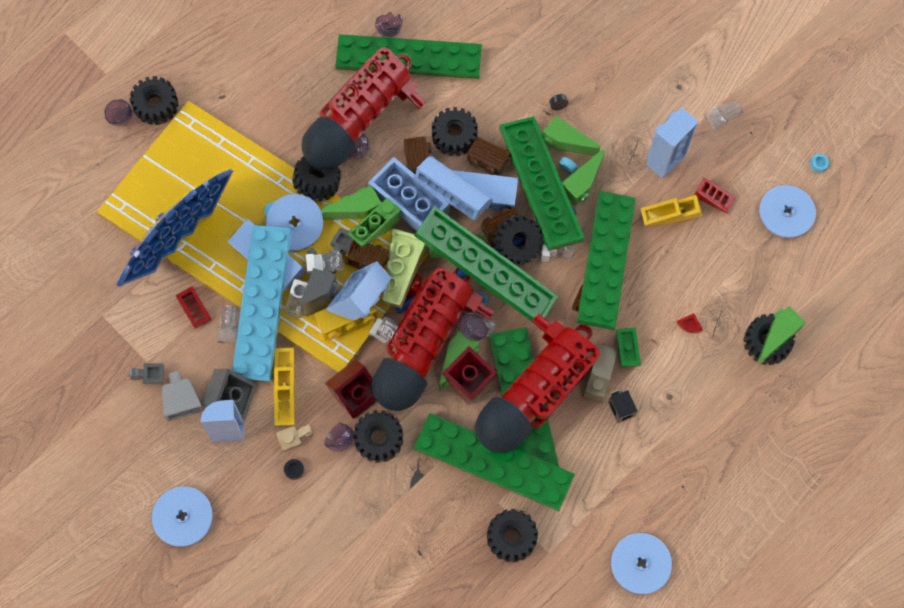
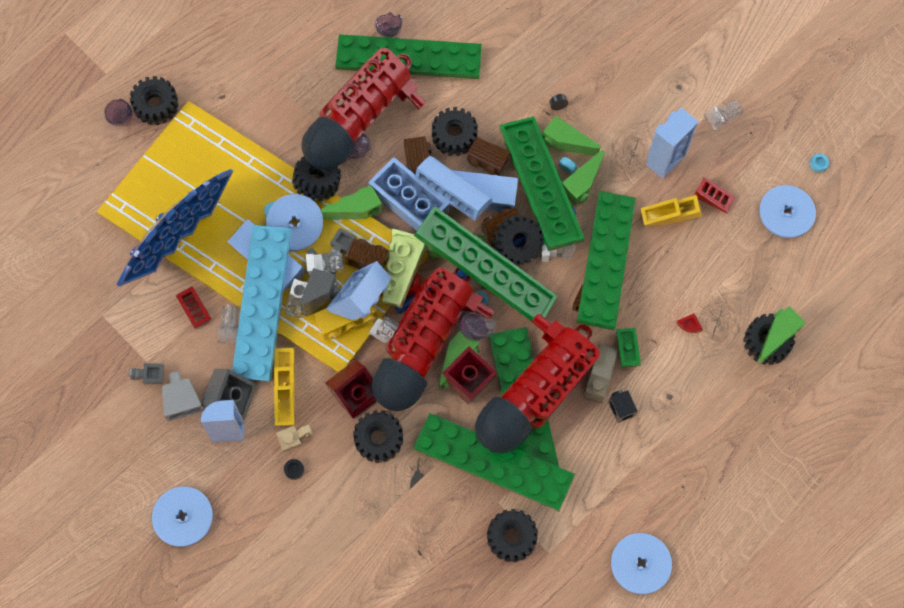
(339, 438): hair -> none
(376, 223): bright green slope -> none

